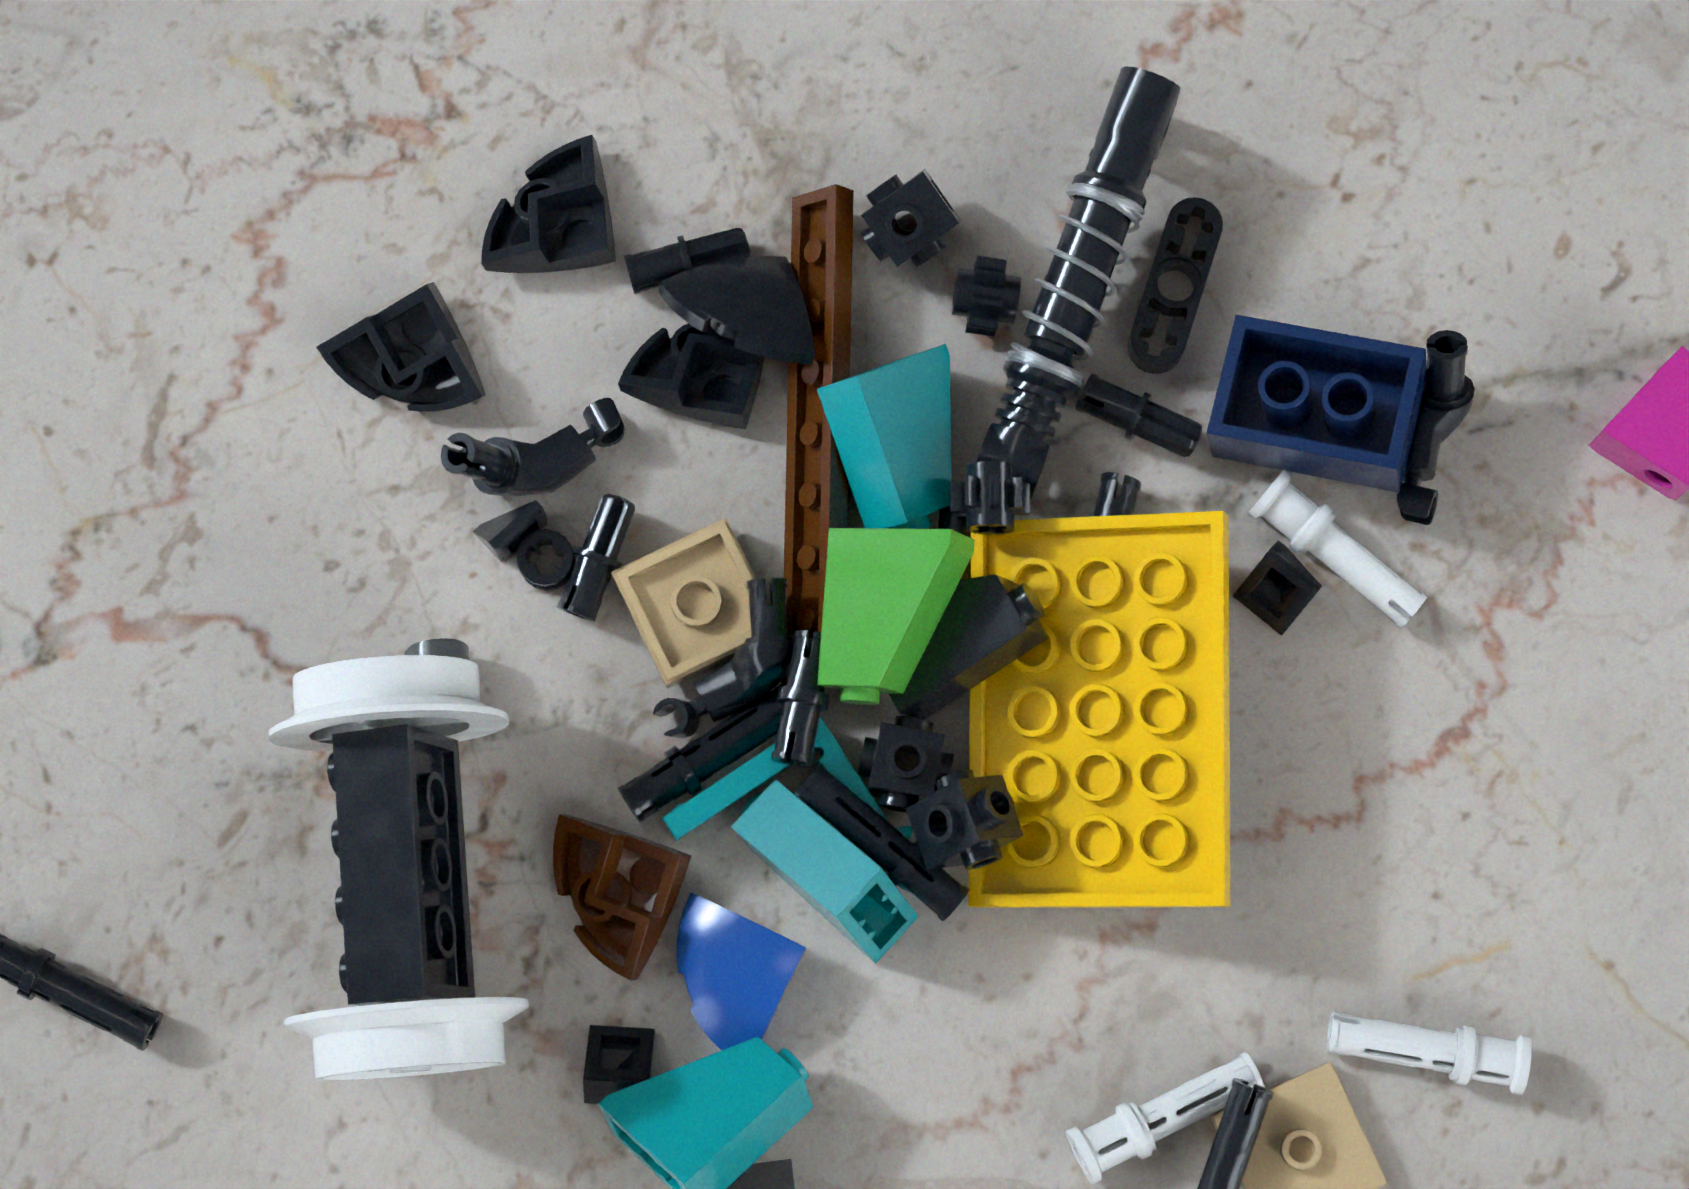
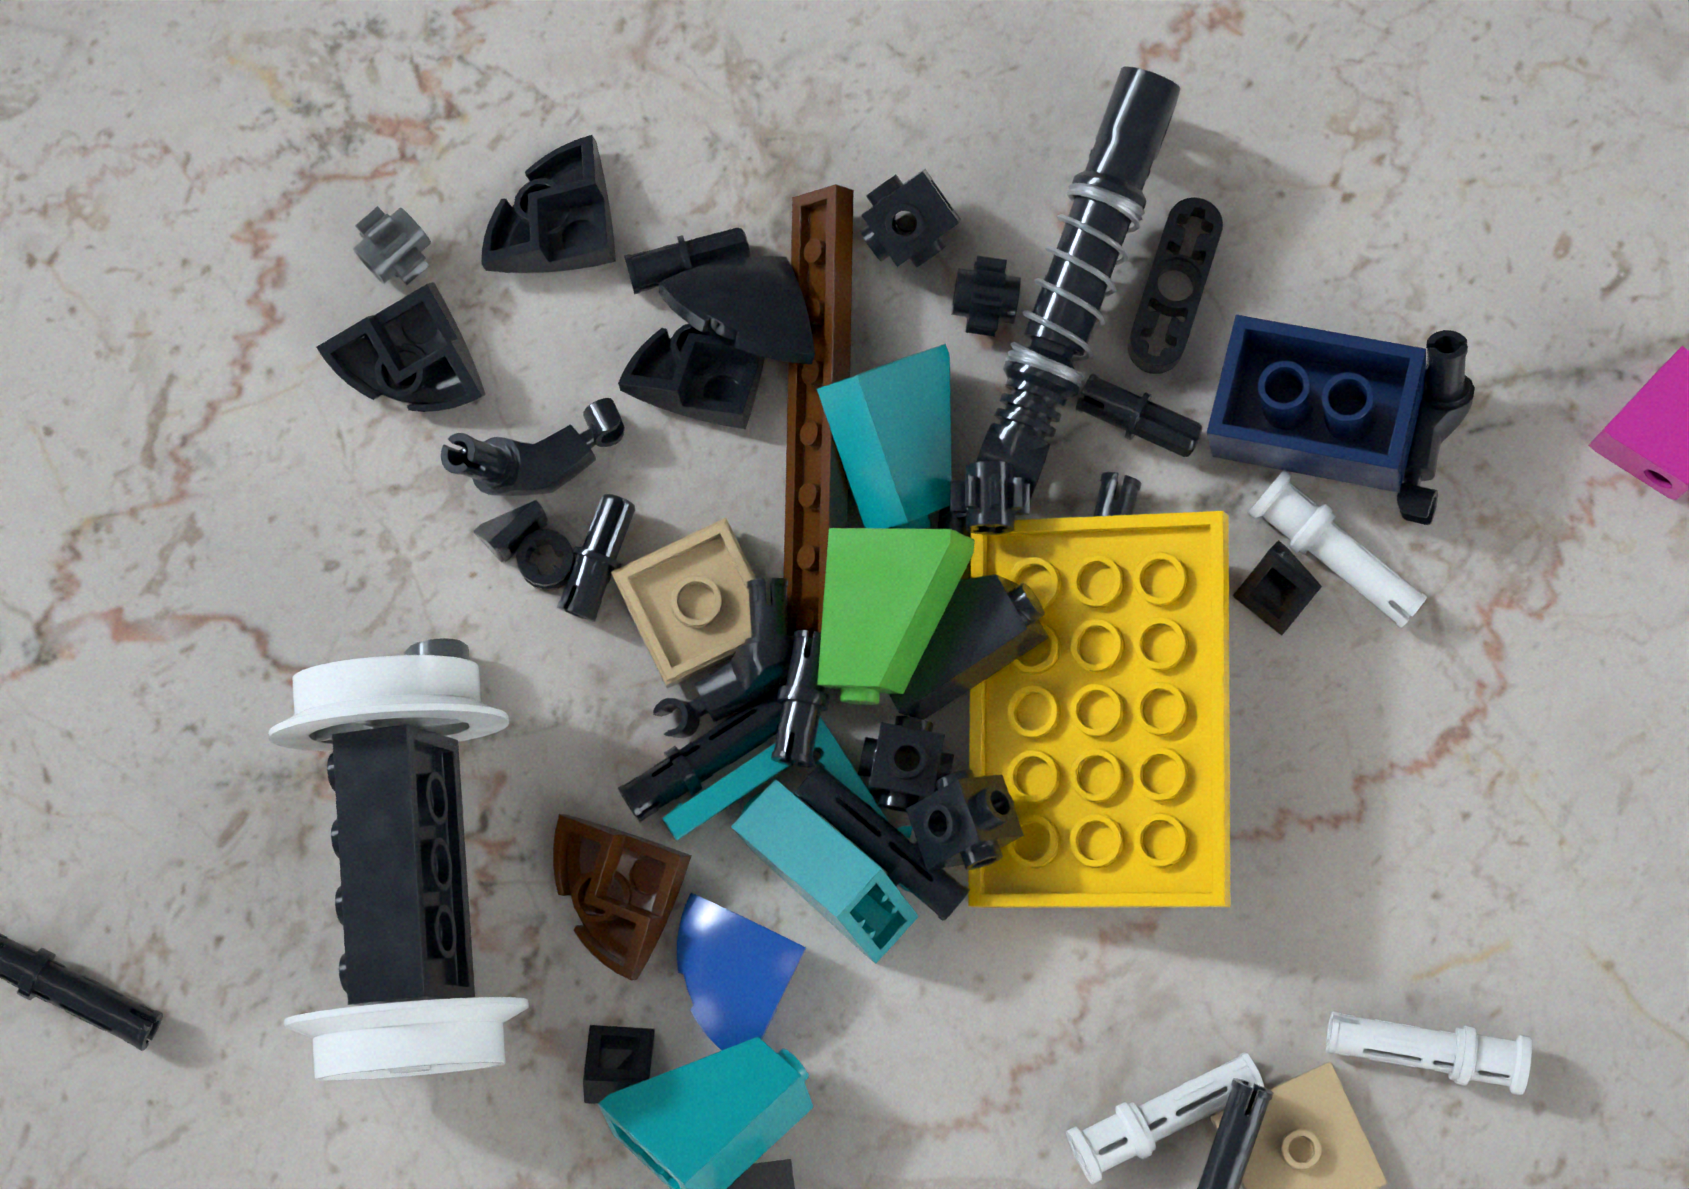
(392, 245): none -> dark grey gear

